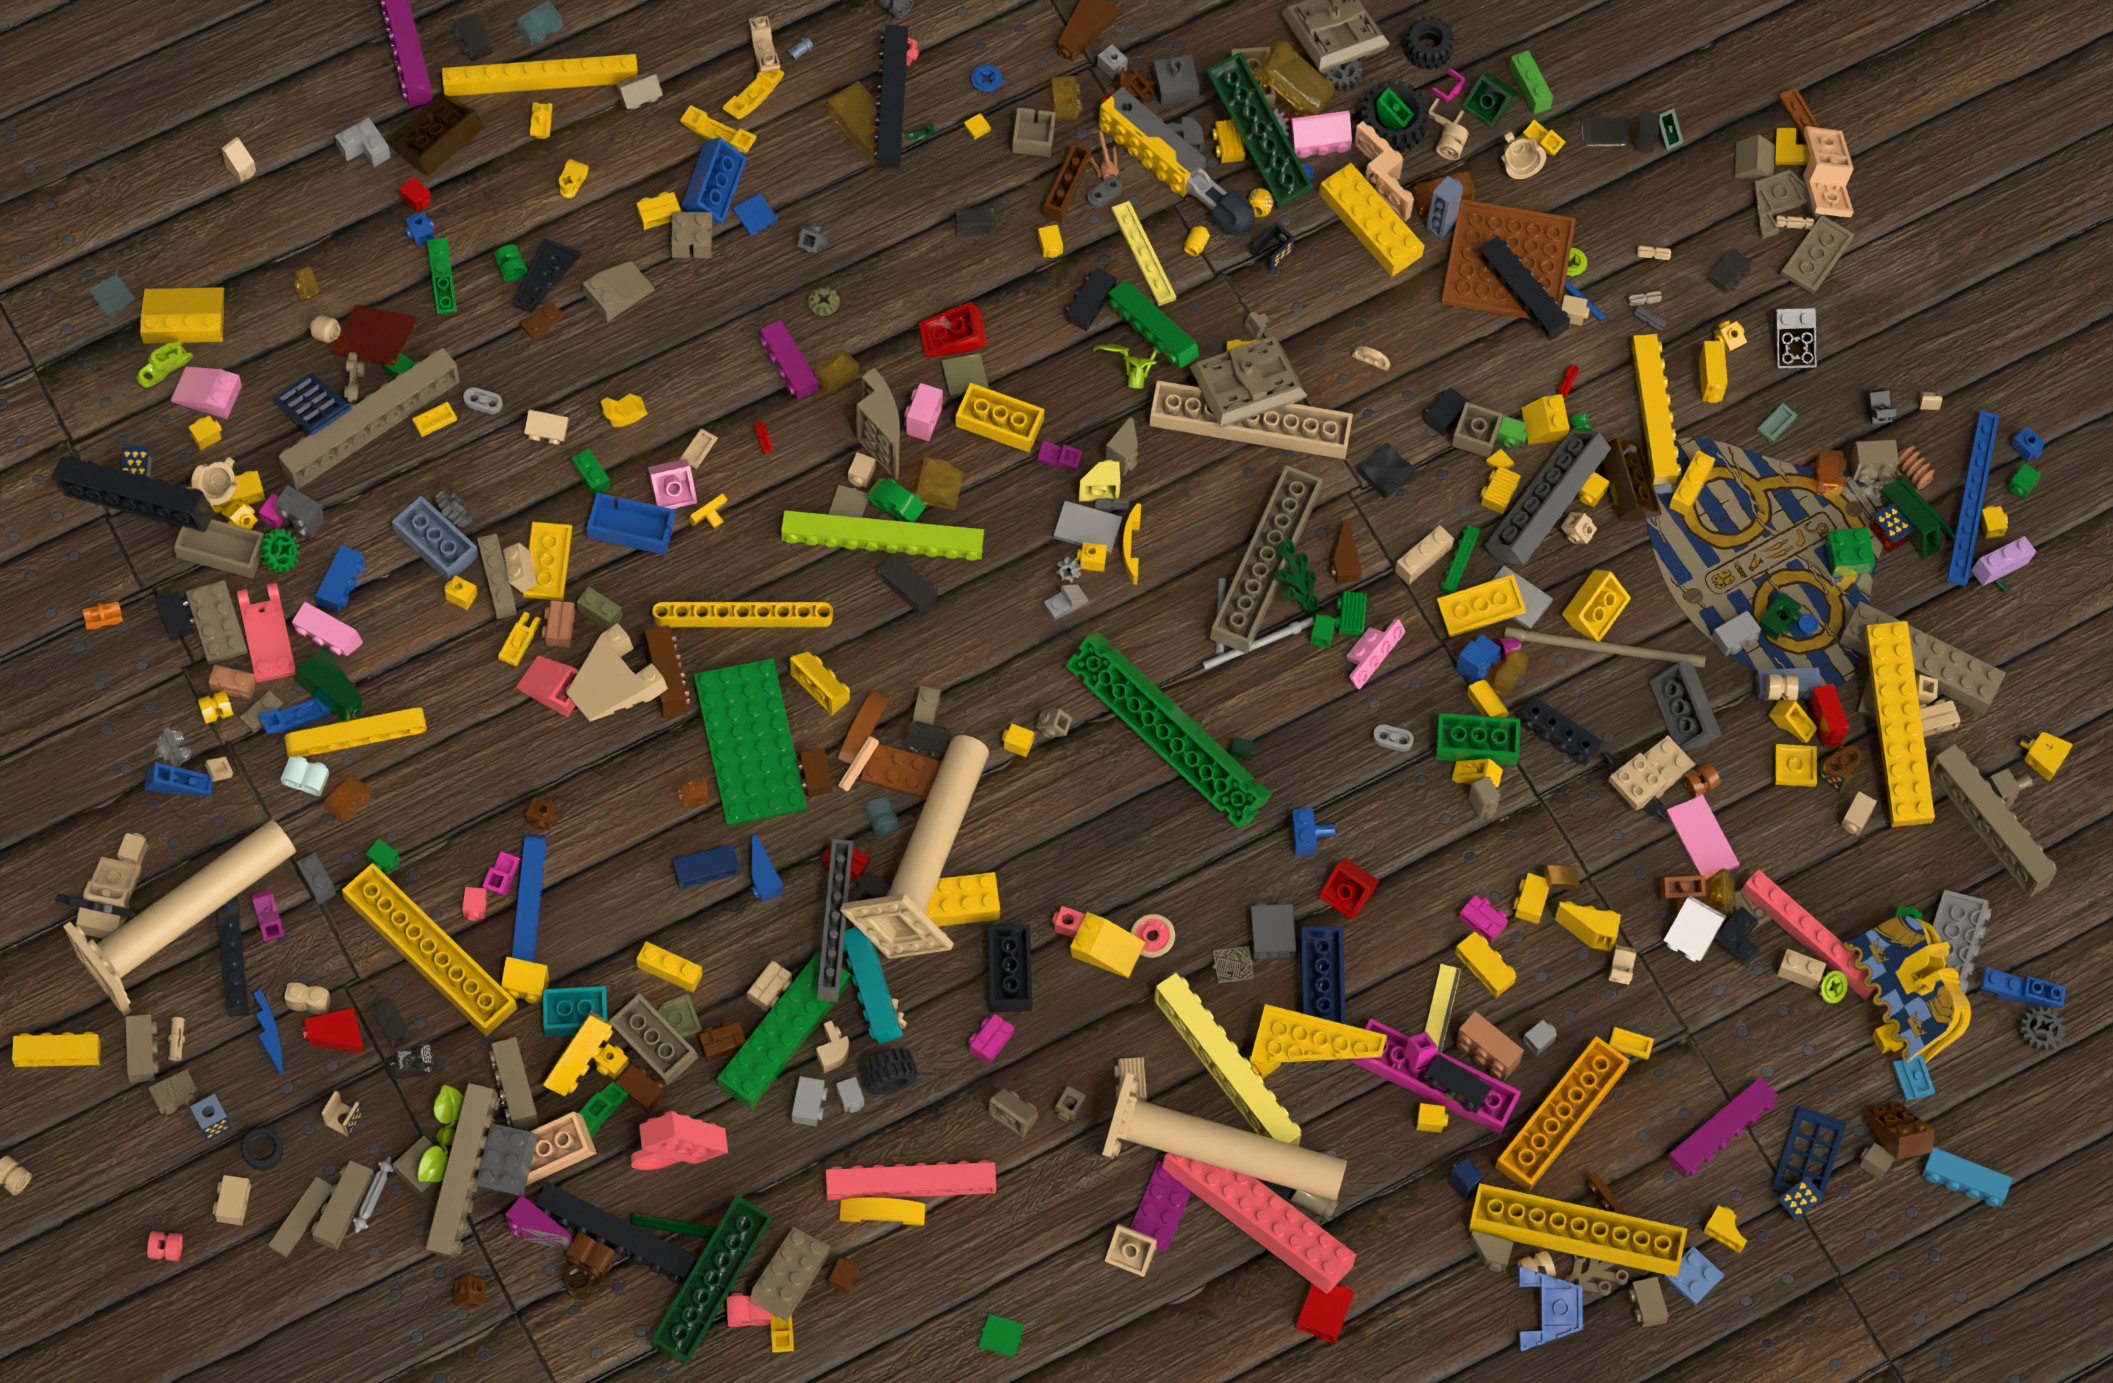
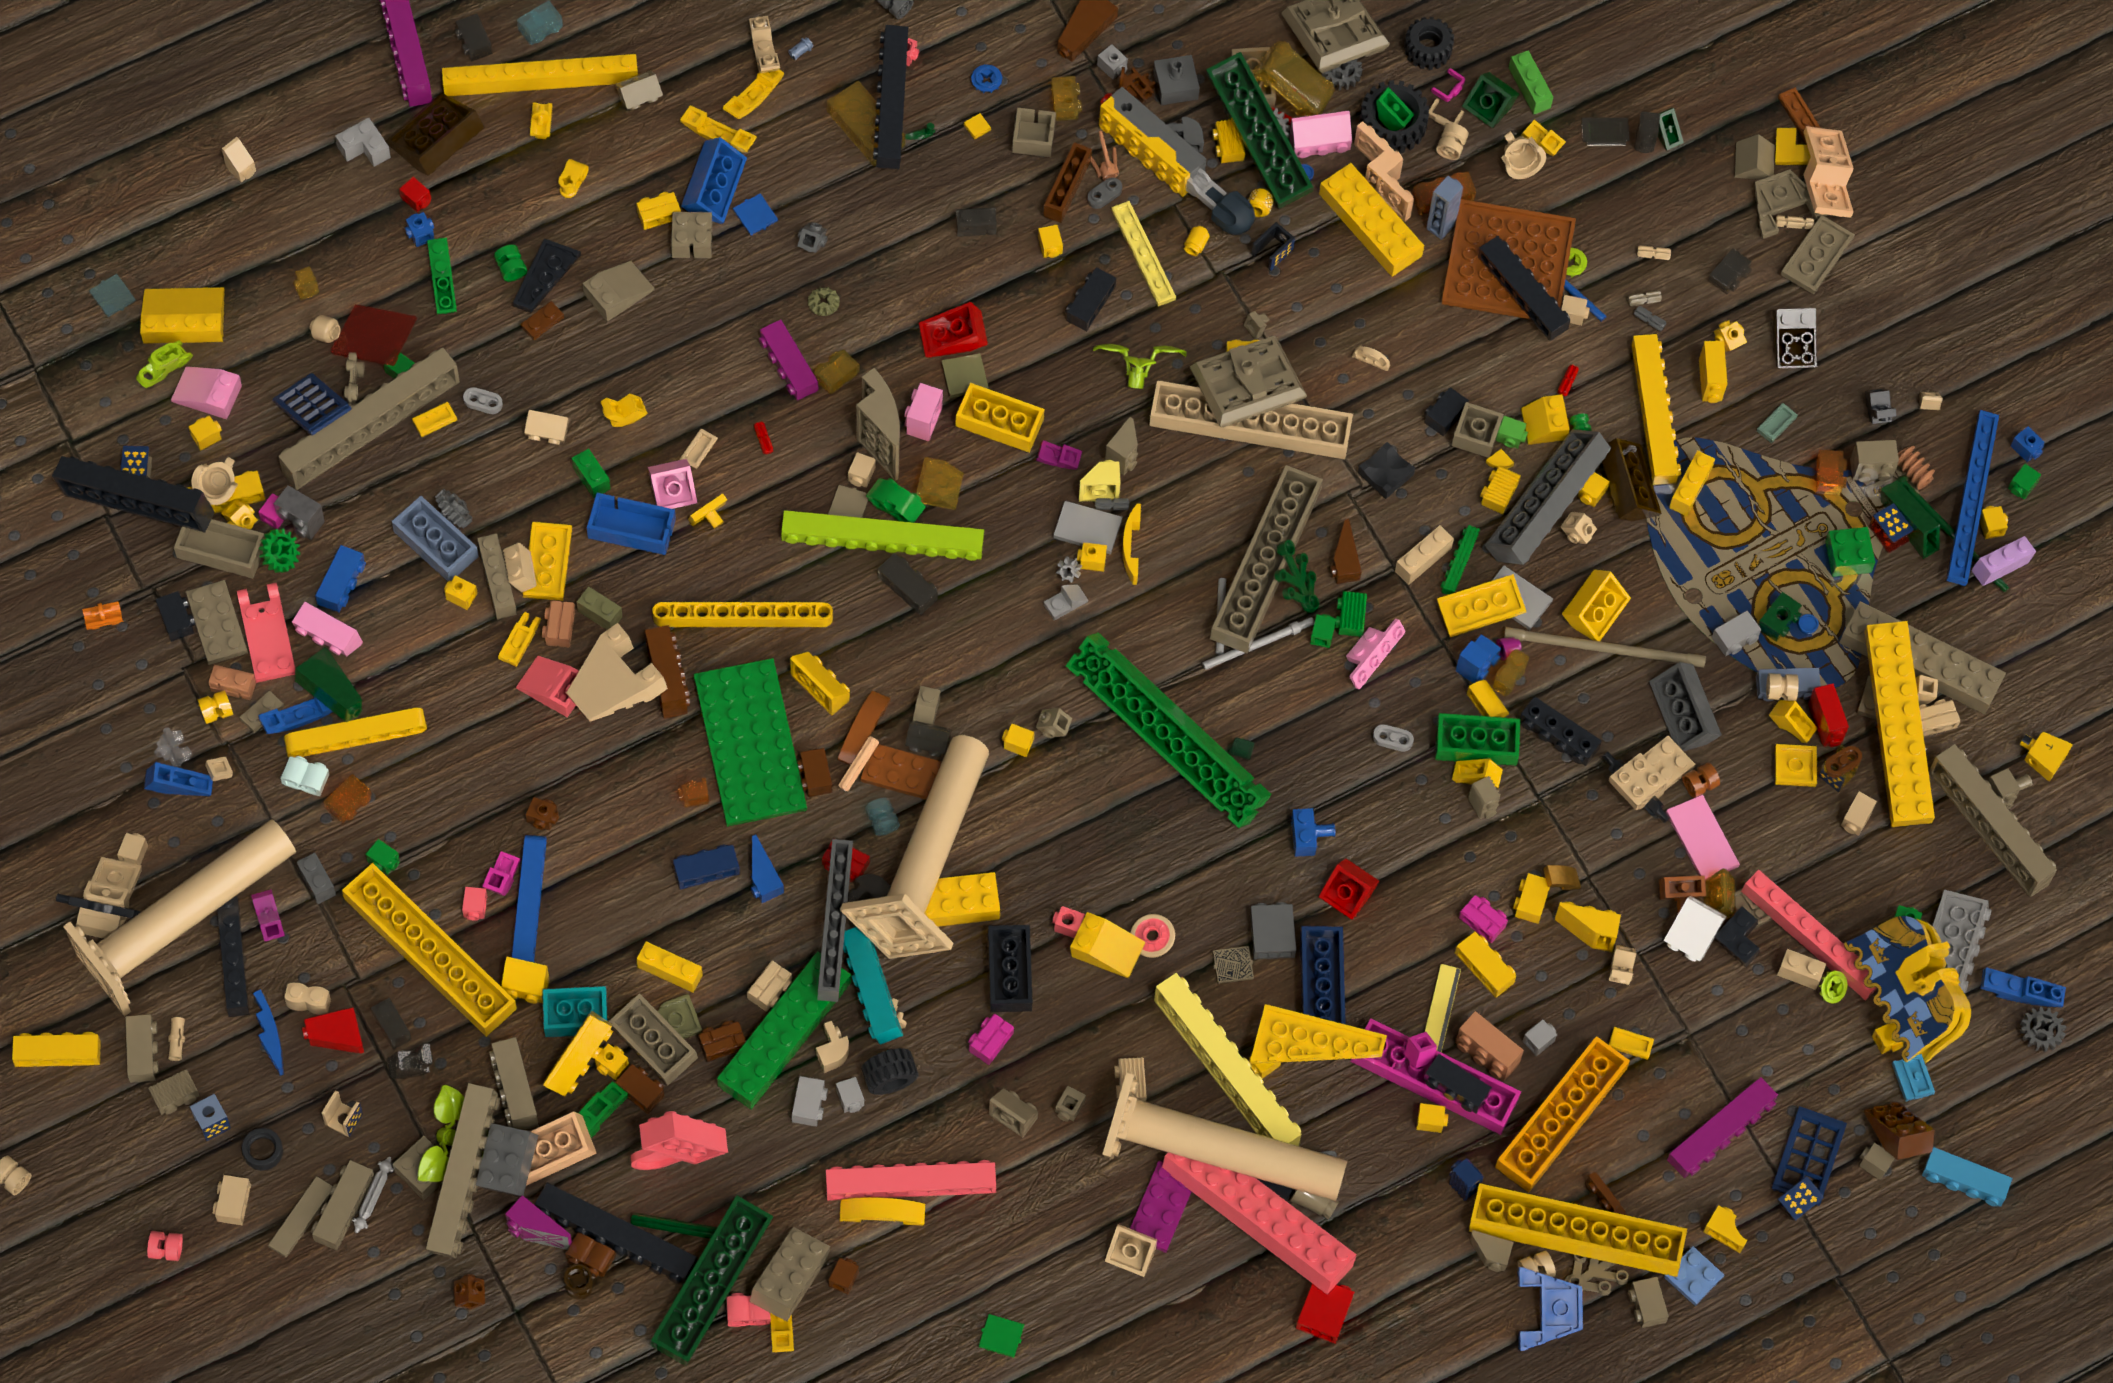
(1153, 324): green brick -> none

